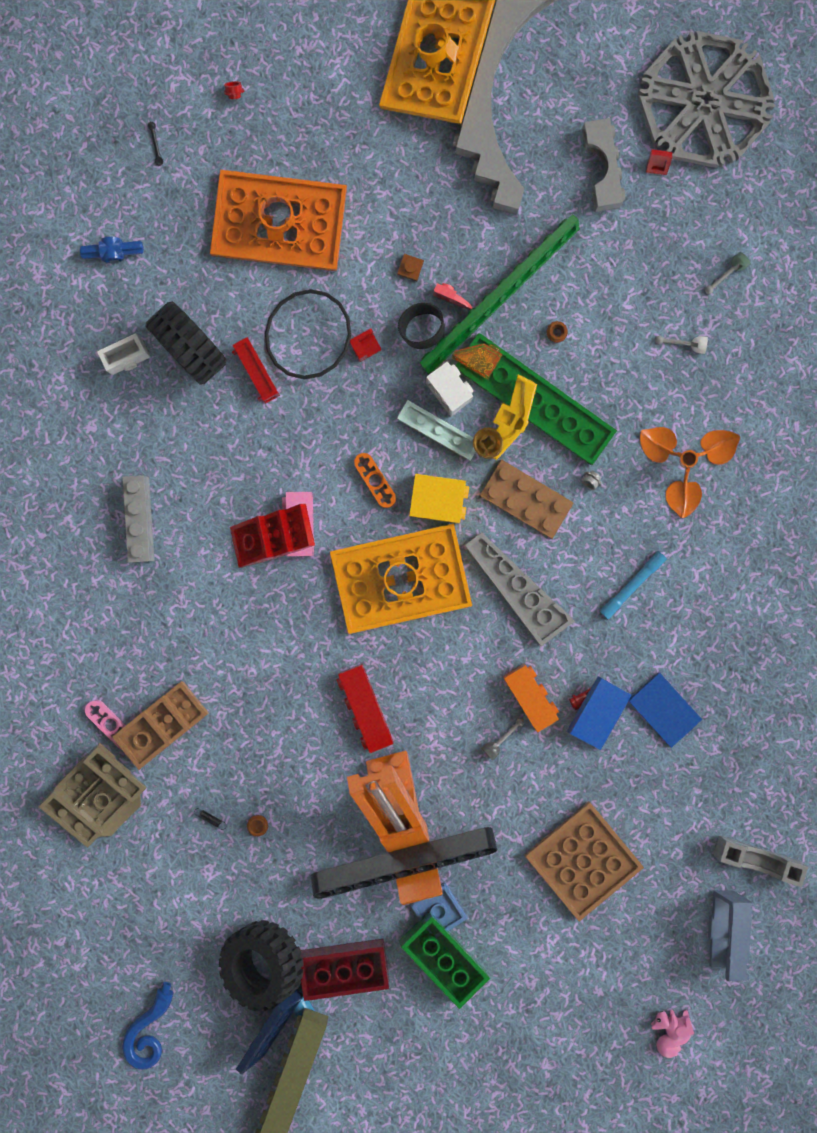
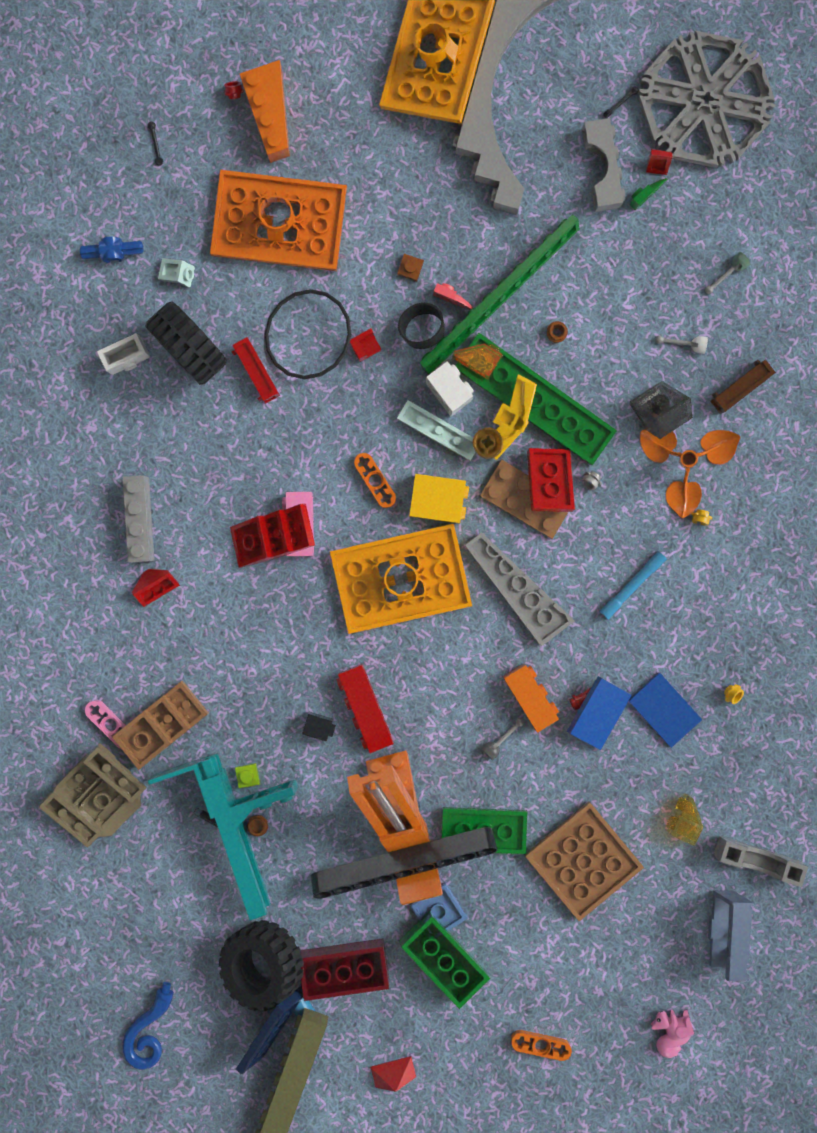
(153, 585): none -> red slope
(176, 272): none -> light aqua bracket
(229, 818): none -> teal piece
(247, 775): none -> lime plate
(267, 100): none -> orange wedge
(318, 726): none -> black brick
(393, 1074): none -> red slope
(507, 825): none -> green plate
(550, 480): none -> red plate
(557, 1042): none -> orange beam
(634, 90): none -> black hinge
(642, 195): none -> green plate
(662, 409): none -> clear smoke slope
(688, 824): none -> clear yellow slope
(701, 516): none -> yellow plate
(733, 693): none -> yellow plate
(742, 386): none -> reddish brown container

